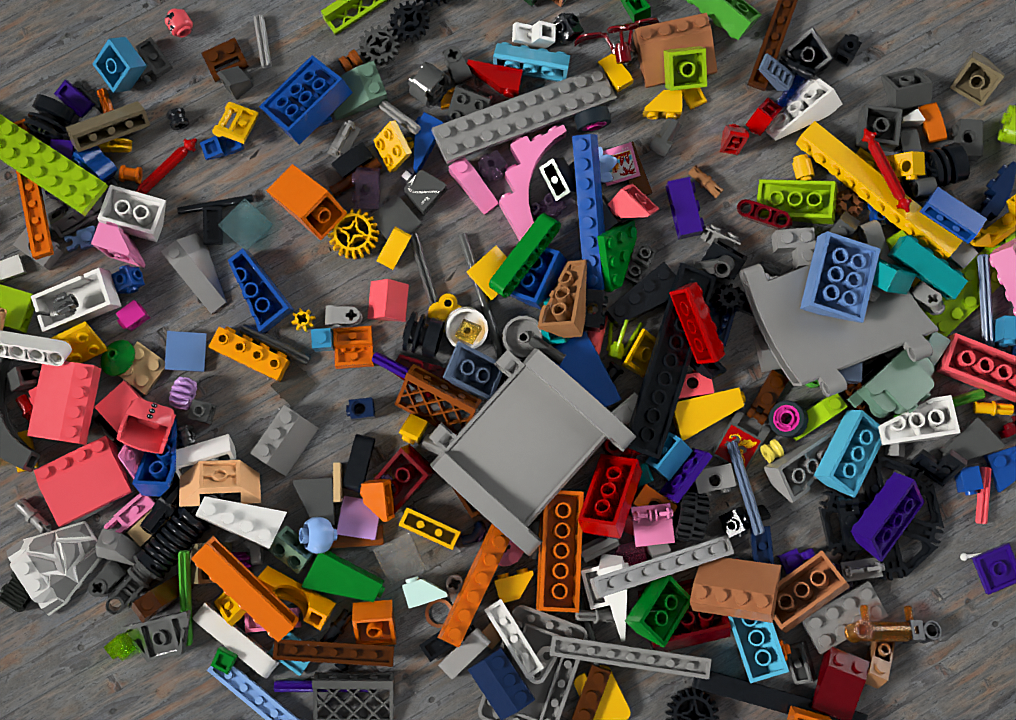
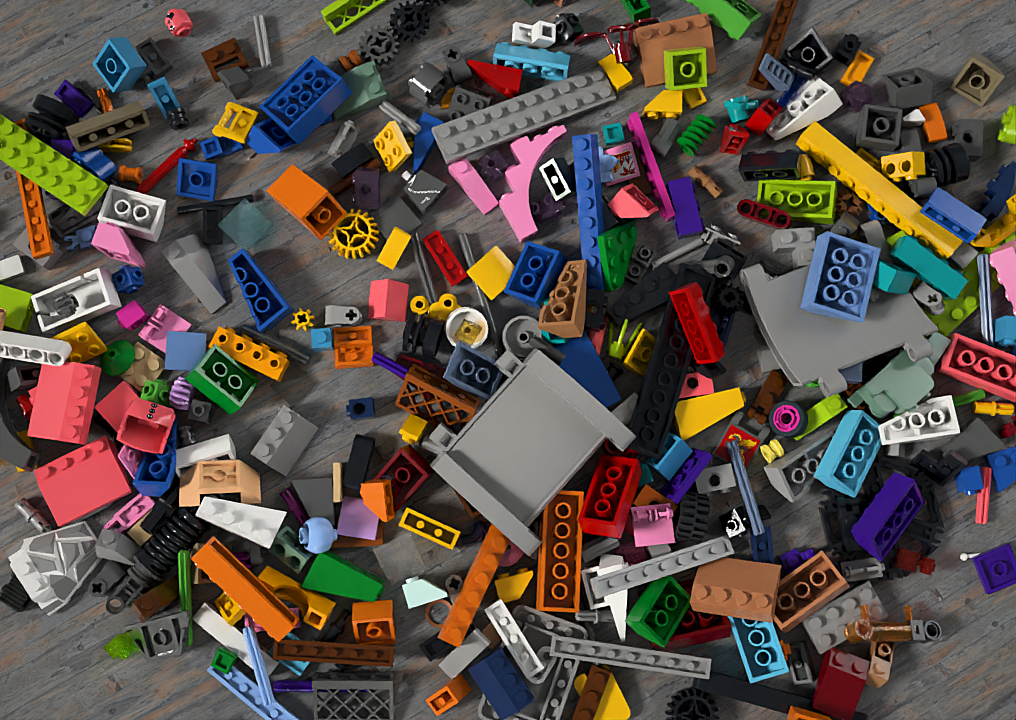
(156, 392): none -> bright green brick
(159, 323): none -> bright pink hinge
(163, 95): none -> dark azure slope
(197, 179): none -> blue slope
(222, 379): none -> green slope
(258, 665): none -> light blue axle
(268, 138): none -> blue slope
(294, 506): none -> magenta pin
(415, 300): none -> yellow plate
(445, 258): none -> red plate
(449, 694): none -> orange slope
(524, 255): green beam -> none
(592, 119): black wheel -> none
(613, 134): none -> teal plate
(653, 173): none -> dark pink plate
(677, 253): none -> light grey bar
(694, 133): none -> green piece
(739, 108): none -> teal piece
(770, 165): none -> black slope
(856, 96): none -> clear purple brick
(857, 68): none -> light orange tile
(886, 170): red wheel -> none
(909, 561): none -> clear red plate

